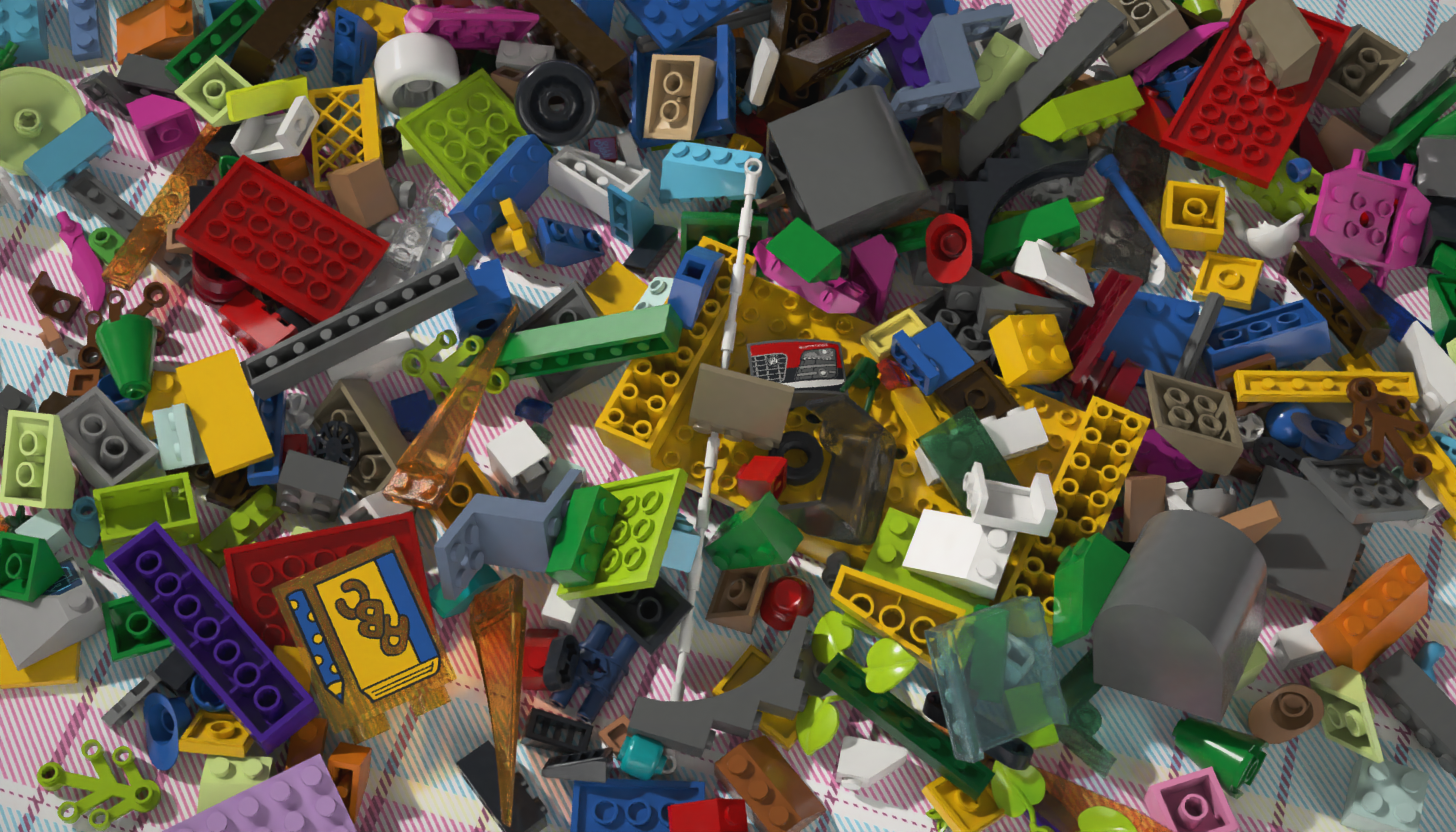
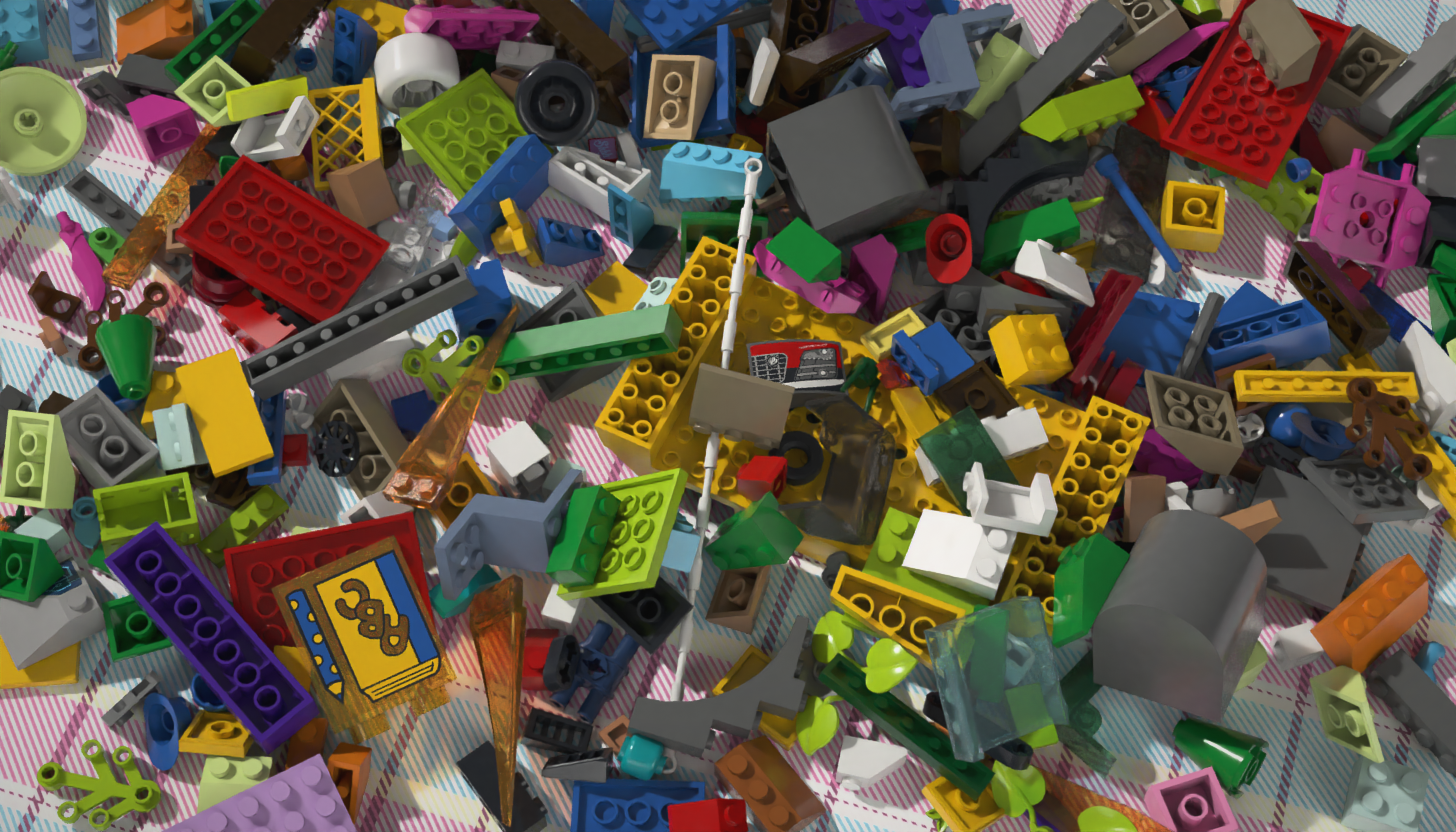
(69, 153): medium azure brick -> none
(82, 381): dark orange plate -> none
(176, 675): black brick -> none
(311, 486): dark grey brick -> none
(534, 410): clear blue tile -> none
(694, 283): blue slope -> none
(785, 600): red hat -> none
(1229, 276): yellow tile -> none
(1267, 240): white piece -> none
(1285, 713): medium nougat piece -> none

